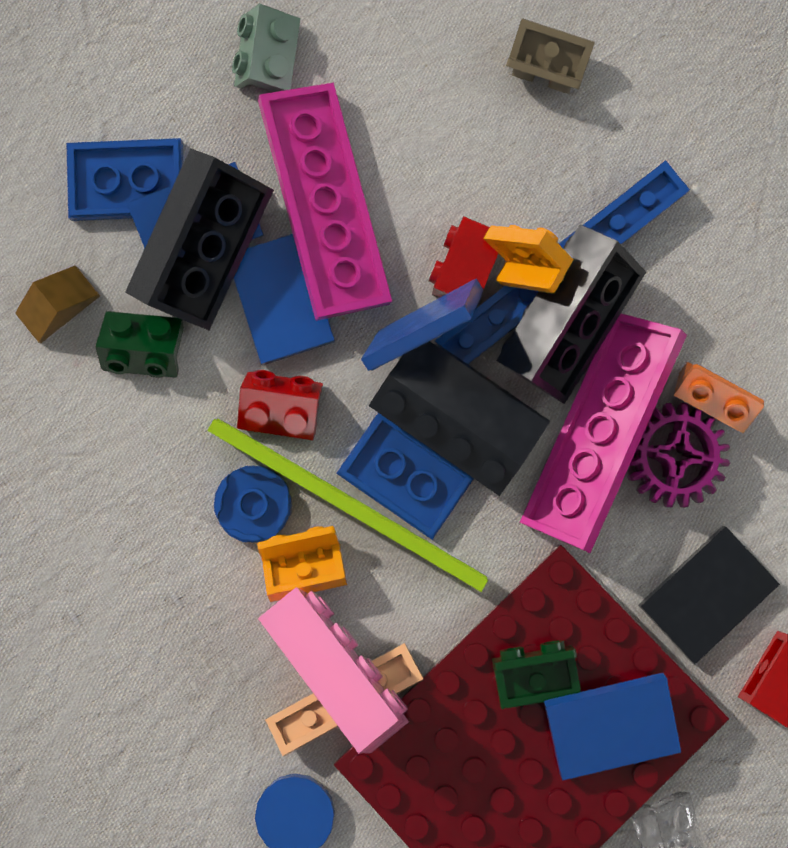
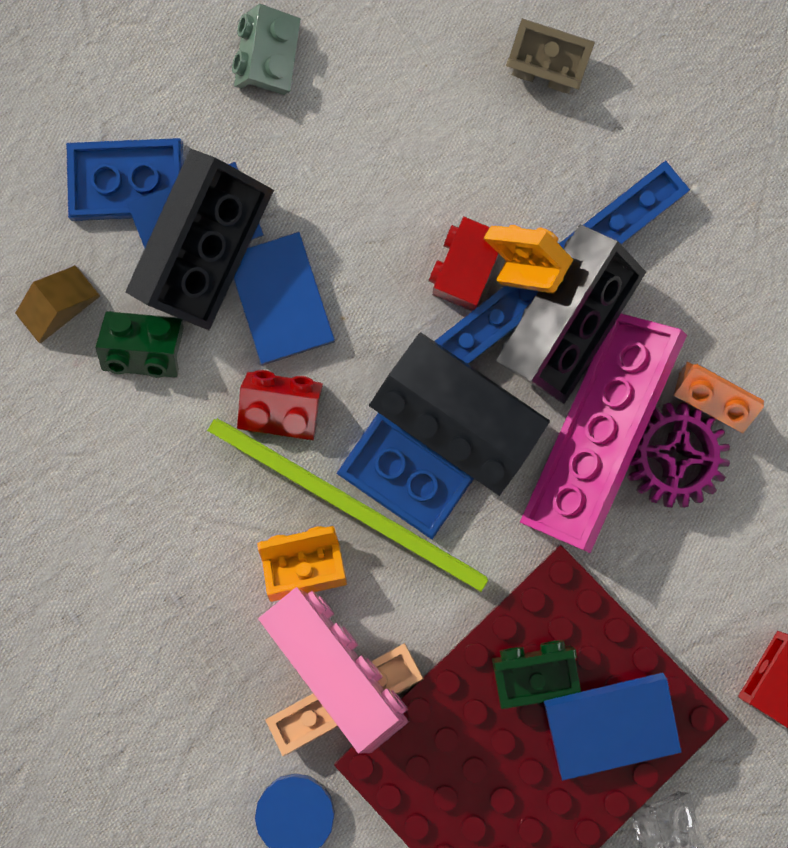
(253, 504): blue tile -> none
(324, 200): dark pink plate -> none
(423, 325): blue tile -> none
(708, 594): black tile -> none

